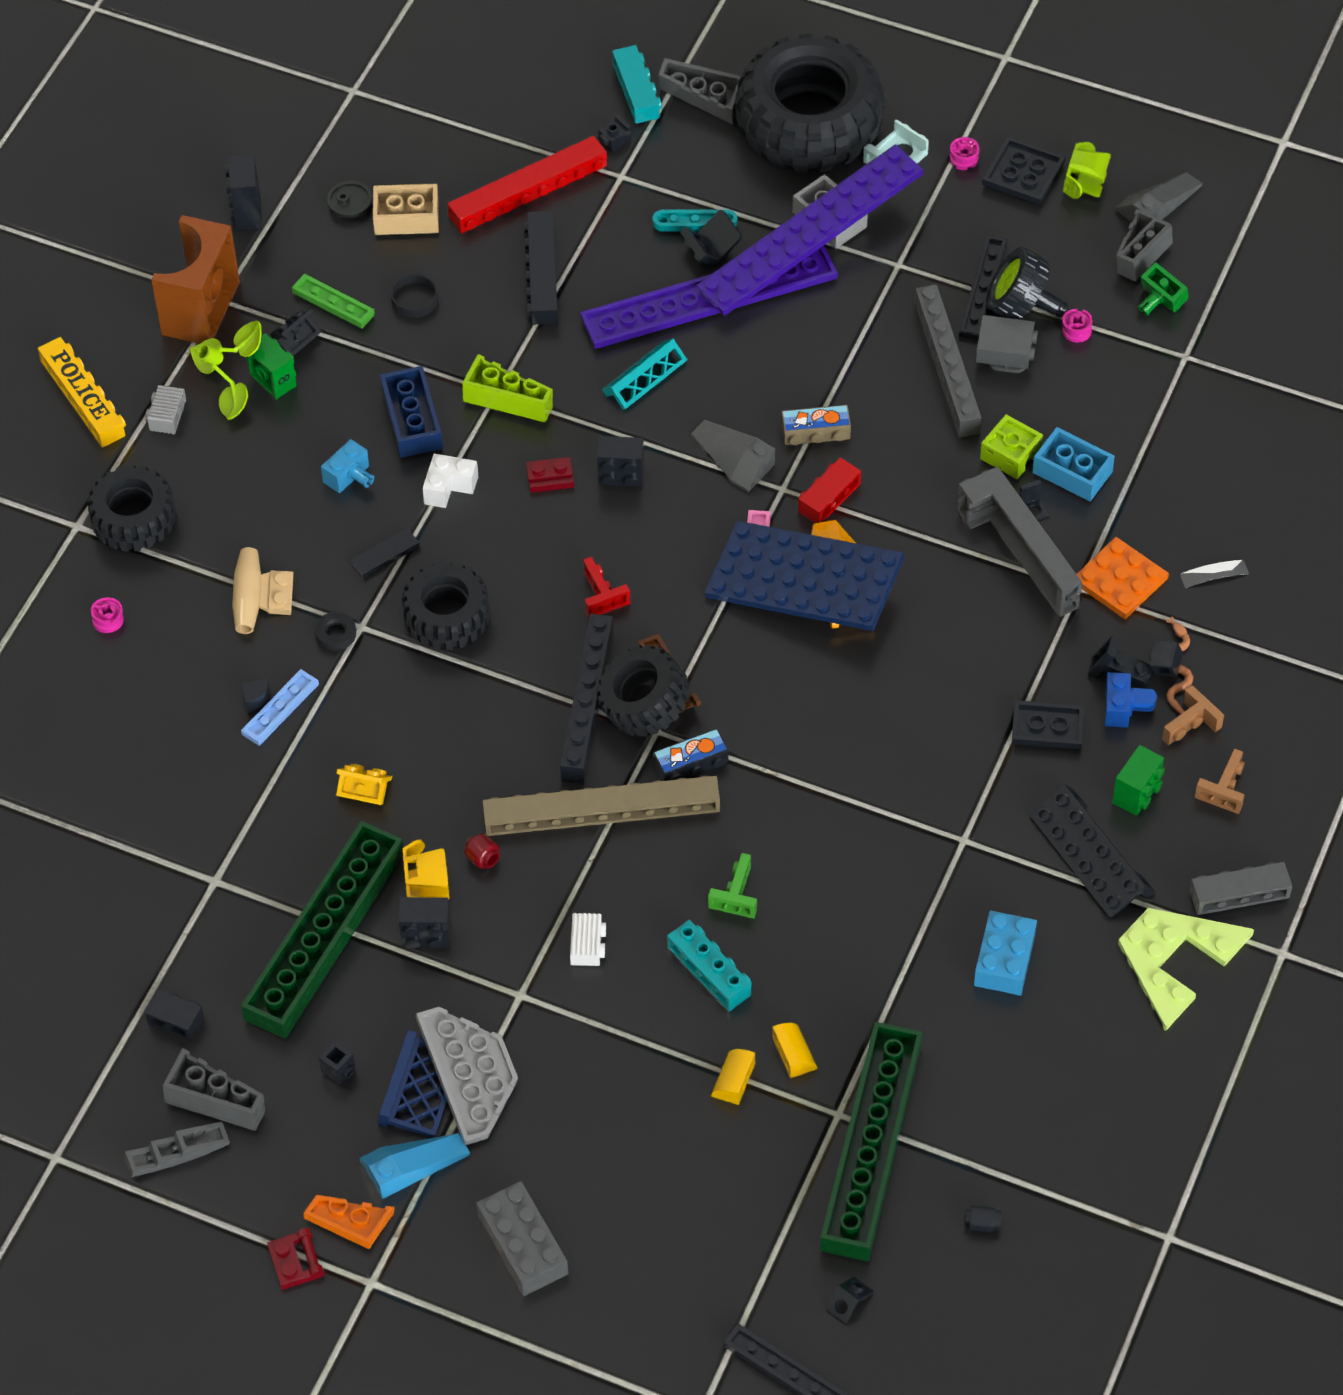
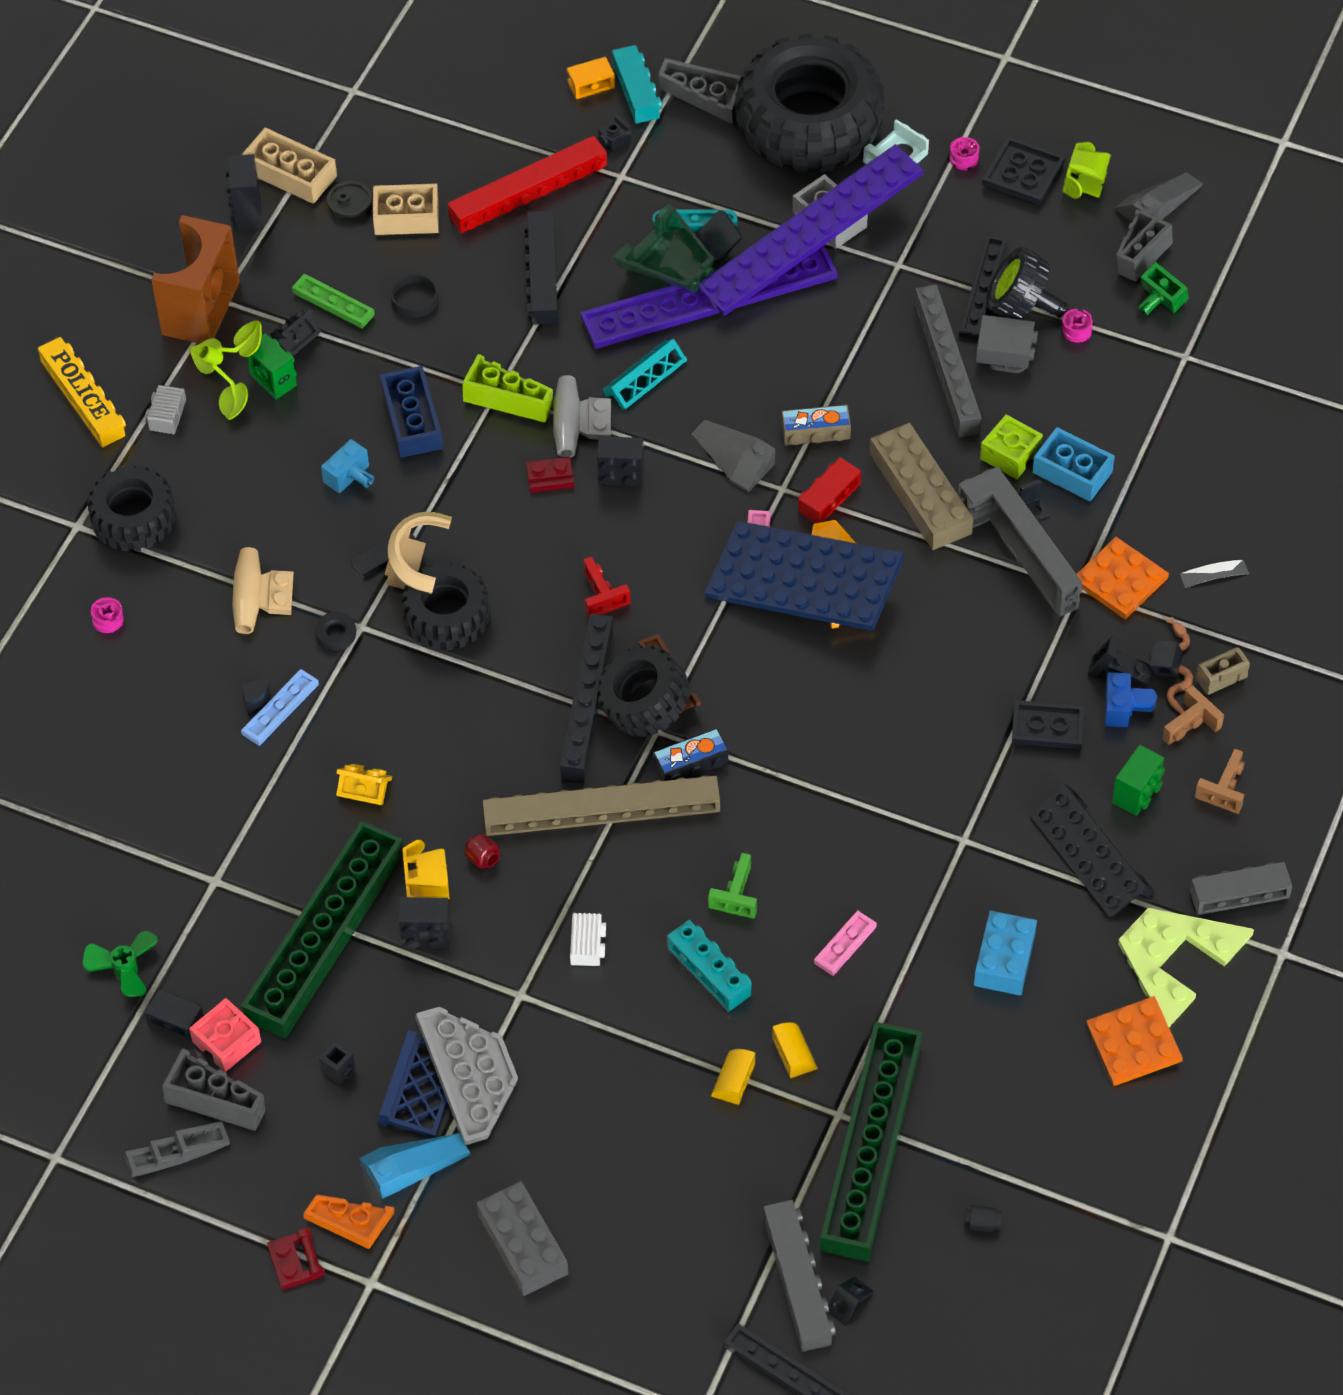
(98, 958): none -> green piece
(225, 1034): none -> coral piece
(292, 165): none -> tan brick
(406, 553): none -> tan piece
(448, 475): white brick -> none
(574, 417): none -> light grey plate
(591, 78): none -> light orange brick
(669, 253): none -> clear green cone
(797, 1275): none -> dark grey brick
(845, 943): none -> bright pink tile
(921, 486): none -> dark tan brick
(1134, 1041): none -> orange plate
(1222, 670): none -> dark tan brick

